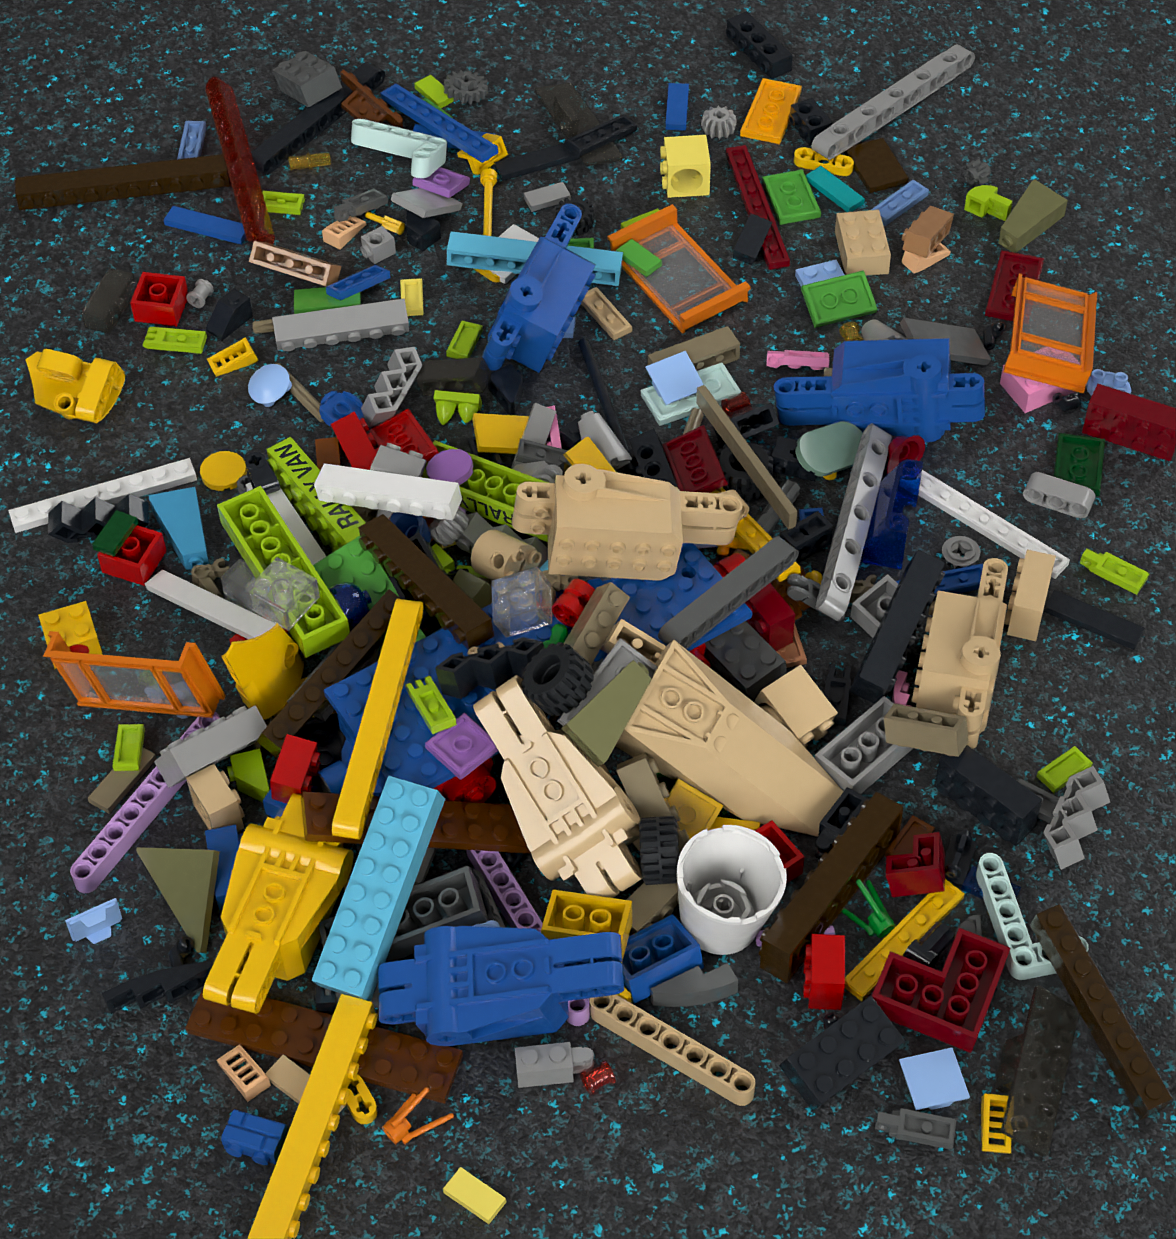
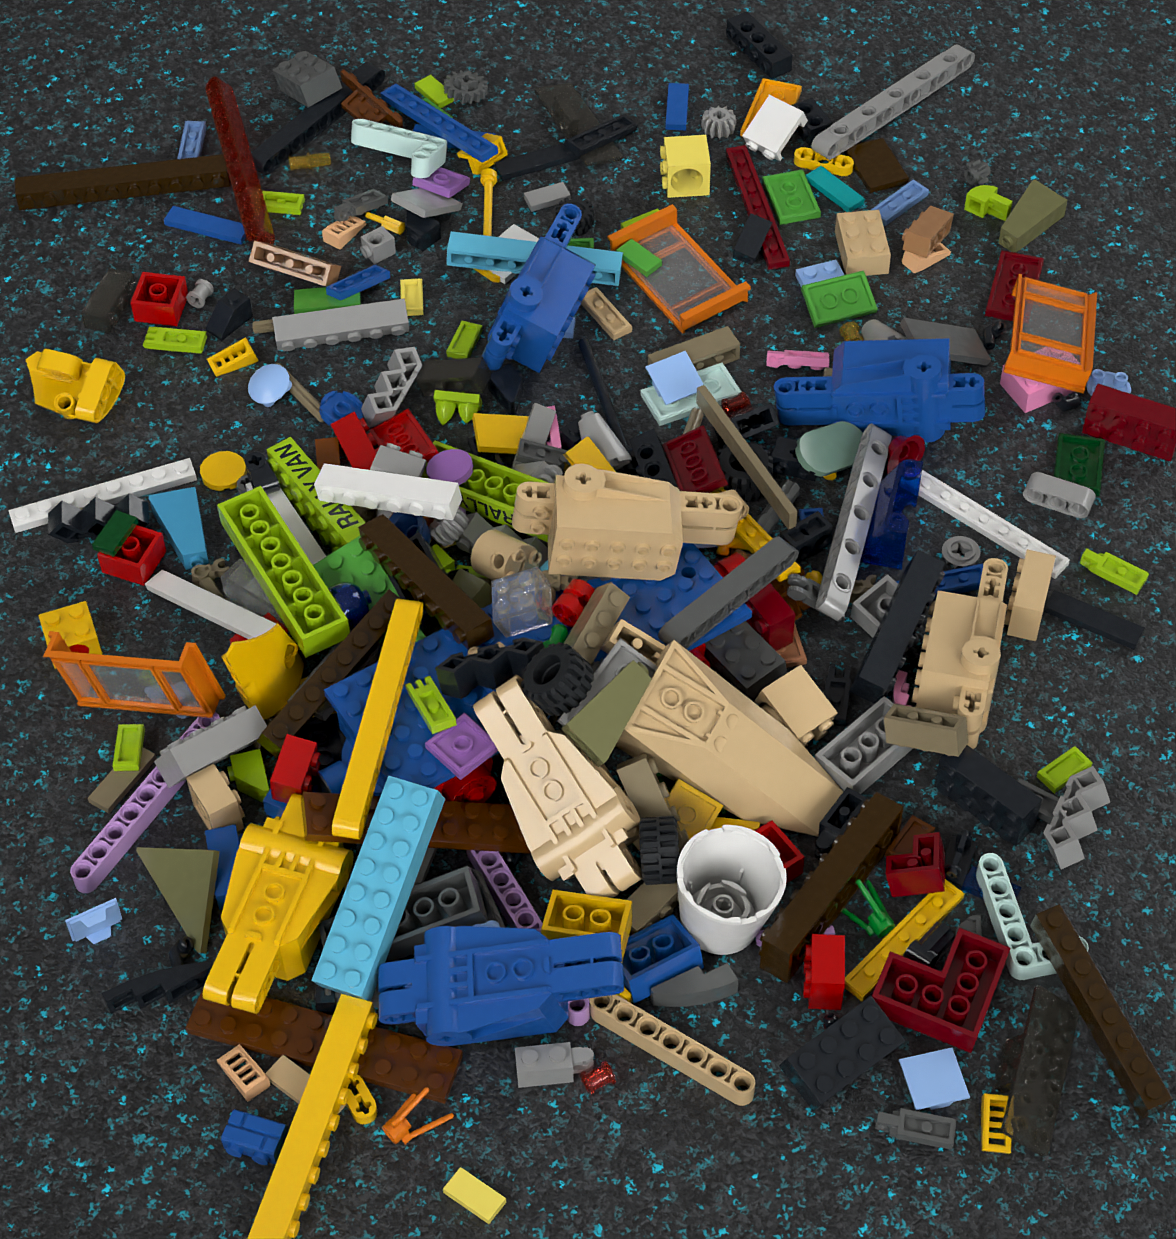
(282, 593): clear brick -> none
(773, 127): none -> white panel

